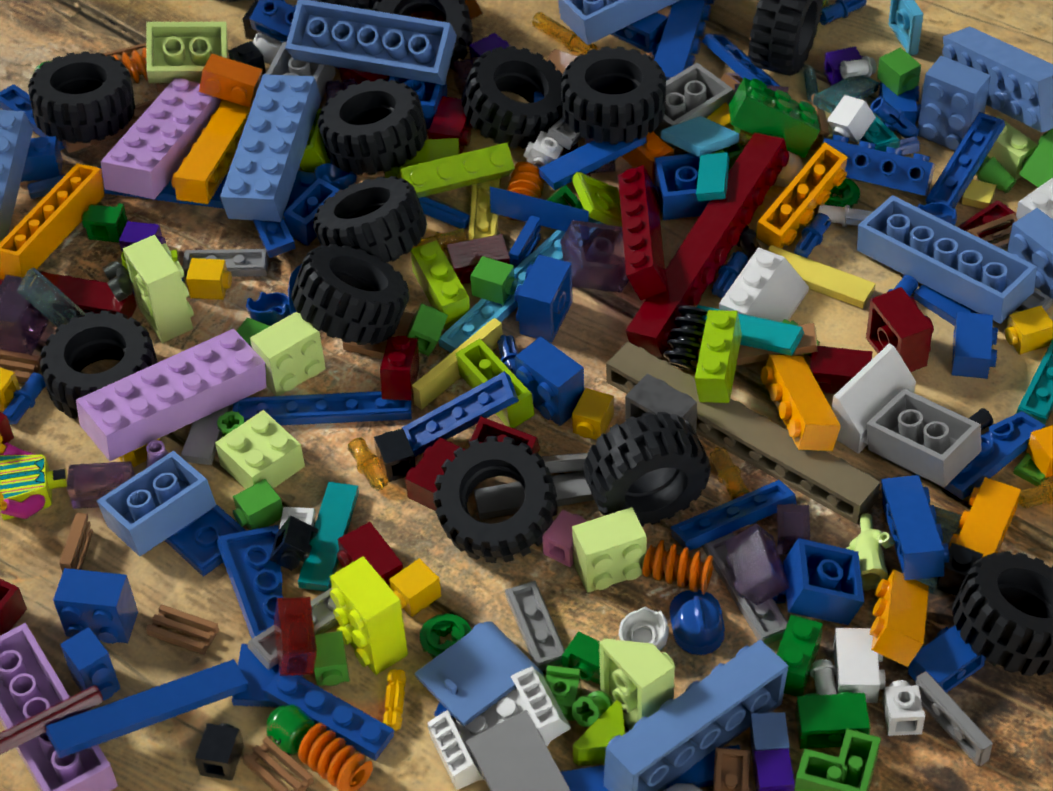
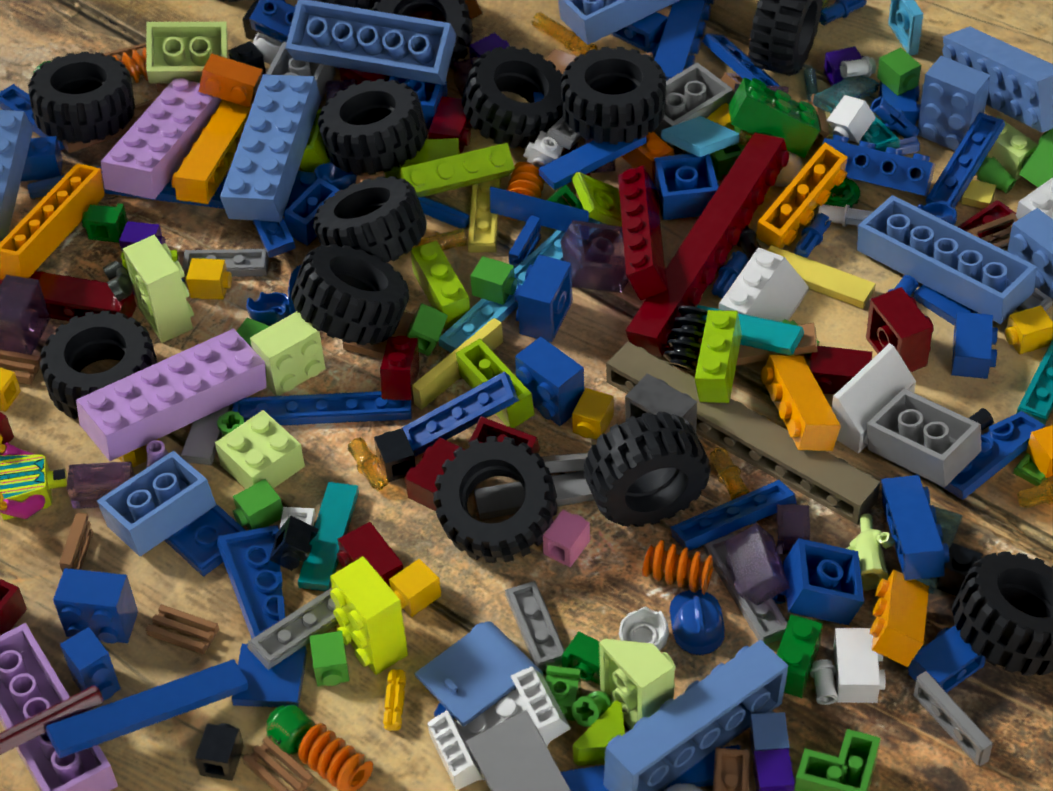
(24, 398): blue axle -> none
(48, 298): clear light blue tile -> none
(295, 636): clear red brick -> none
(347, 721): blue plate -> none
(442, 626): green gear -> none
(466, 254): brick -> none
(508, 351): blue axle -> none
(609, 549): yellowish green brick -> none
(712, 176): teal tile -> none
(825, 718): green brick -> none
(903, 709): white brick -> none
(988, 518): light orange brick -> none

